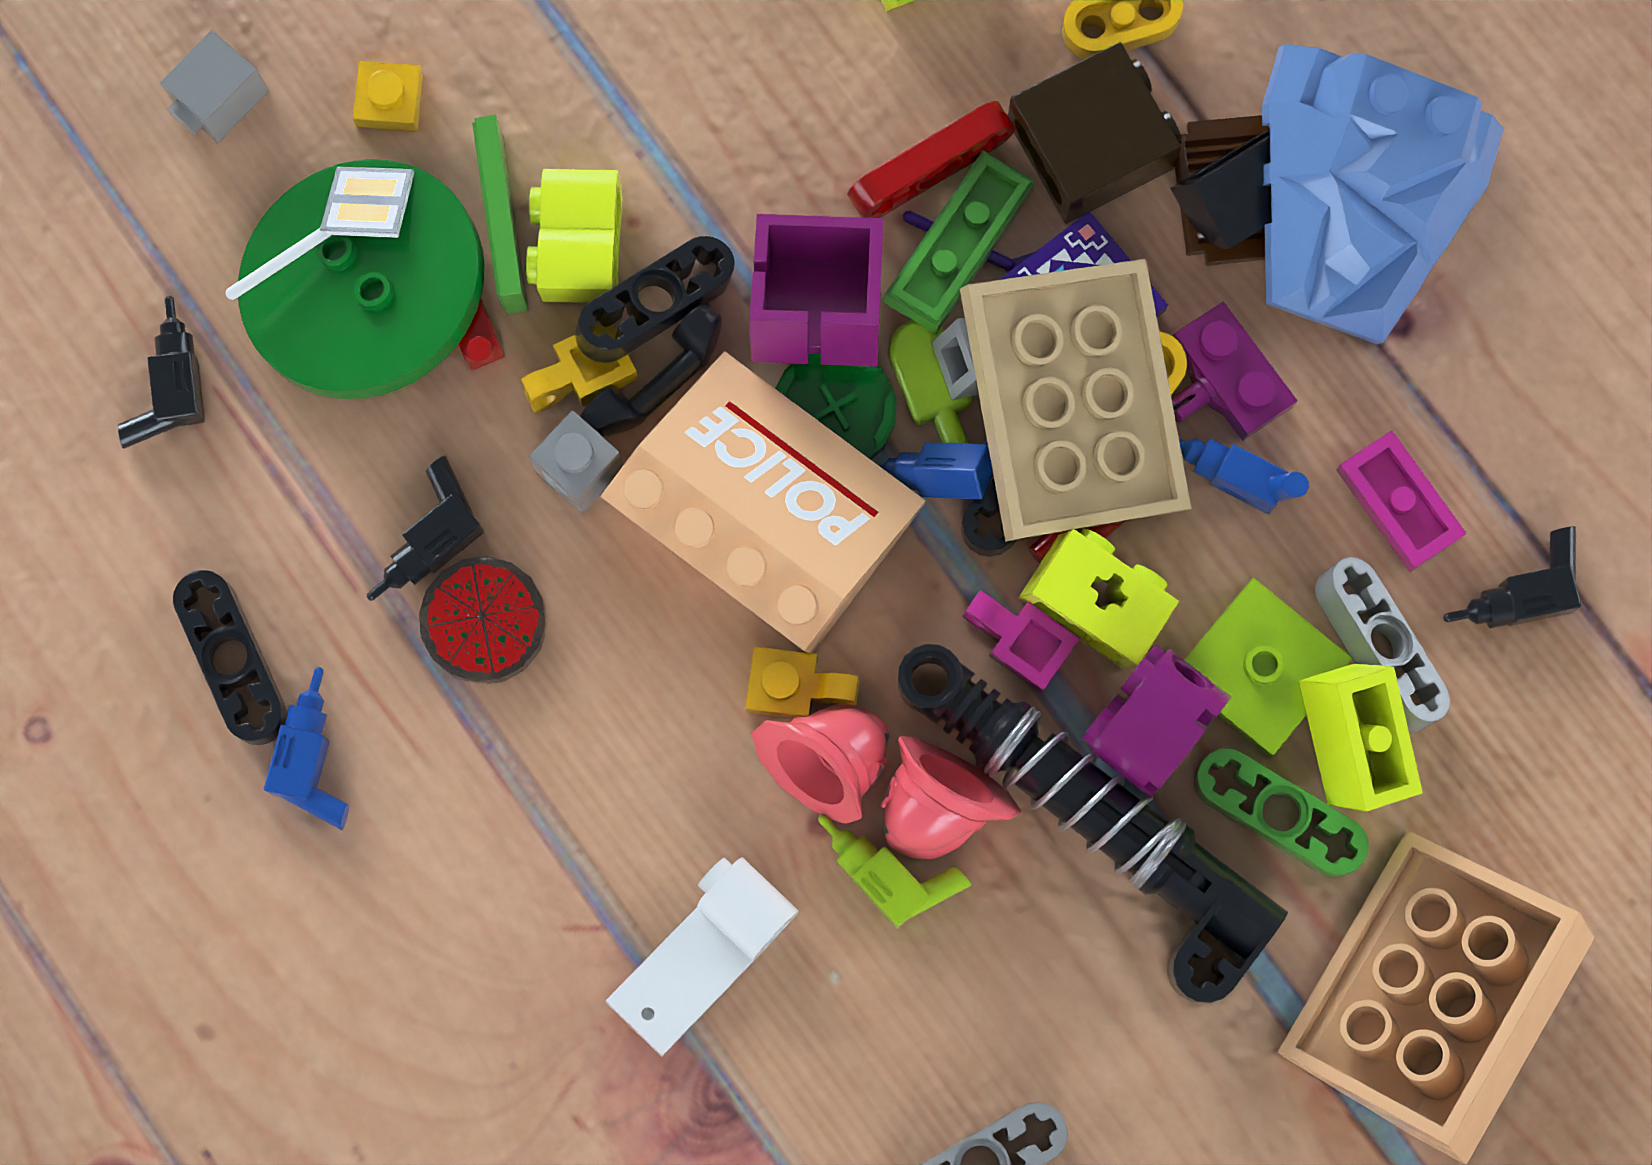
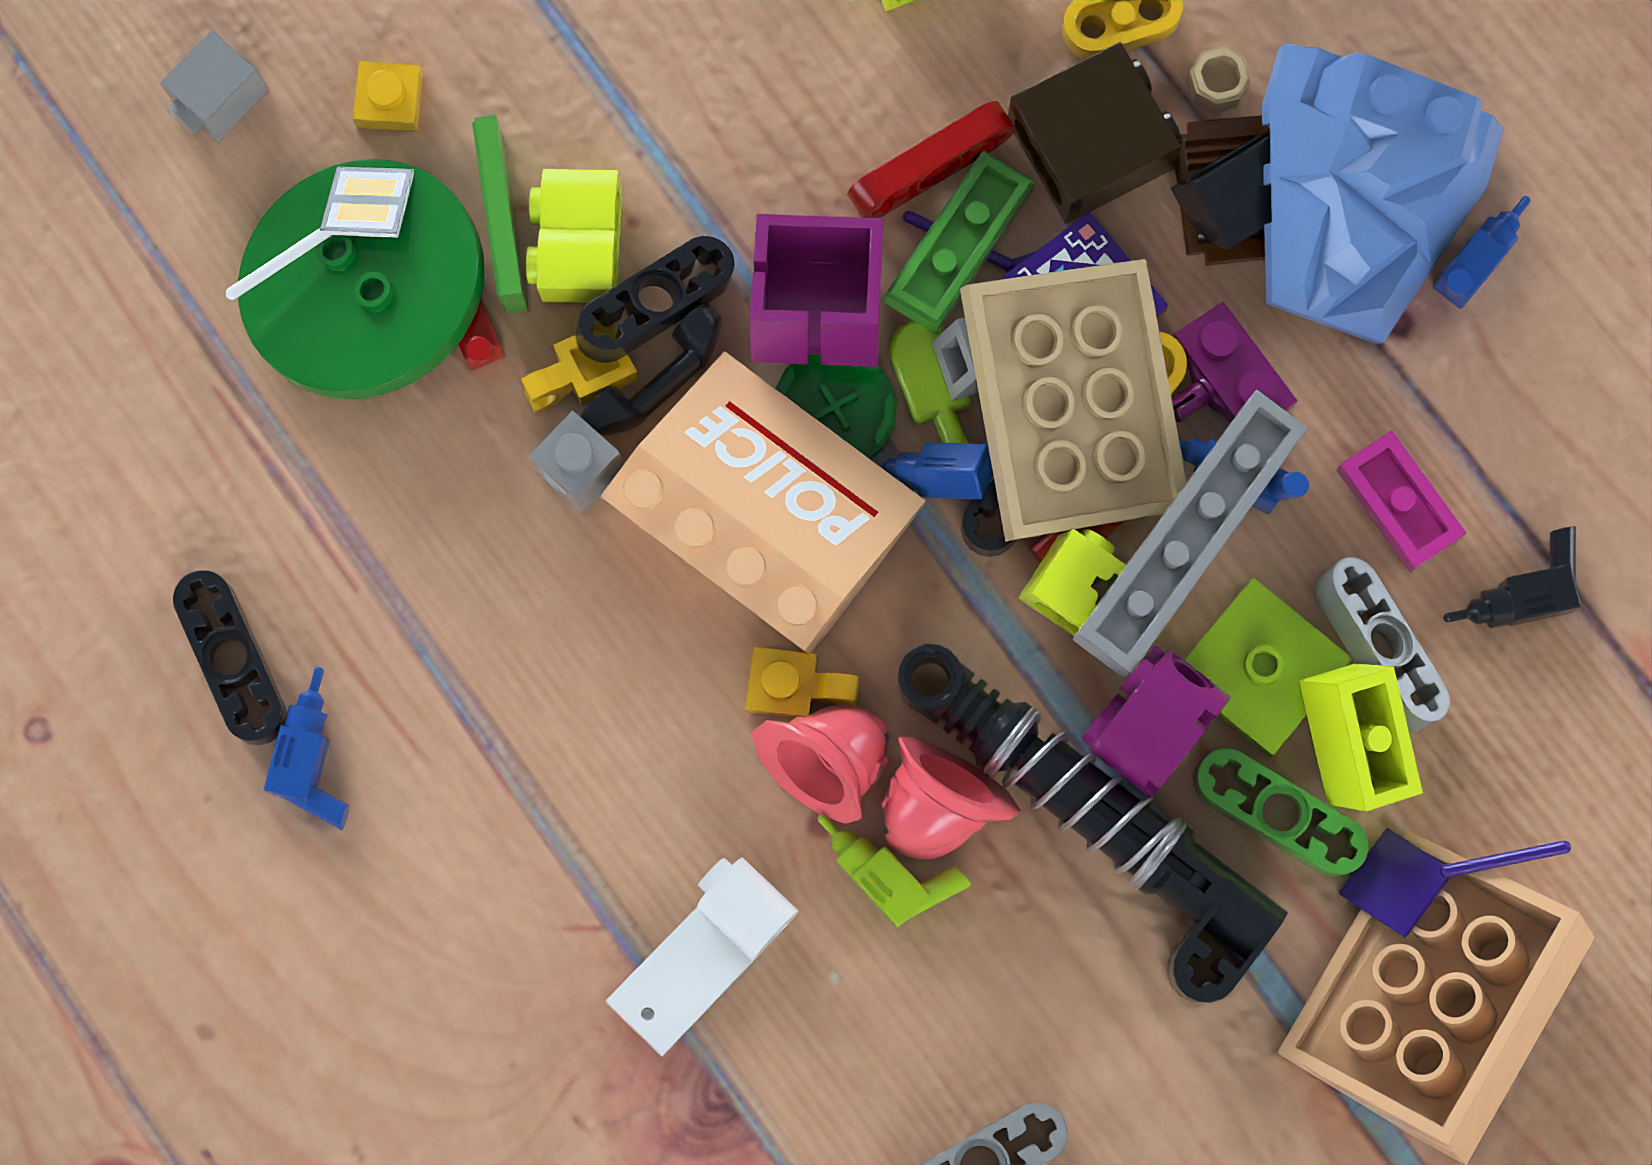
(173, 384): black piece -> none
(435, 536): black piece -> none
(483, 620): tile -> none
(1028, 643): dark pink plate -> none
(1189, 534): none -> light grey plate
(1219, 79): none -> tan tile
(1403, 880): none -> dark purple piece
(1480, 256): none -> blue piece

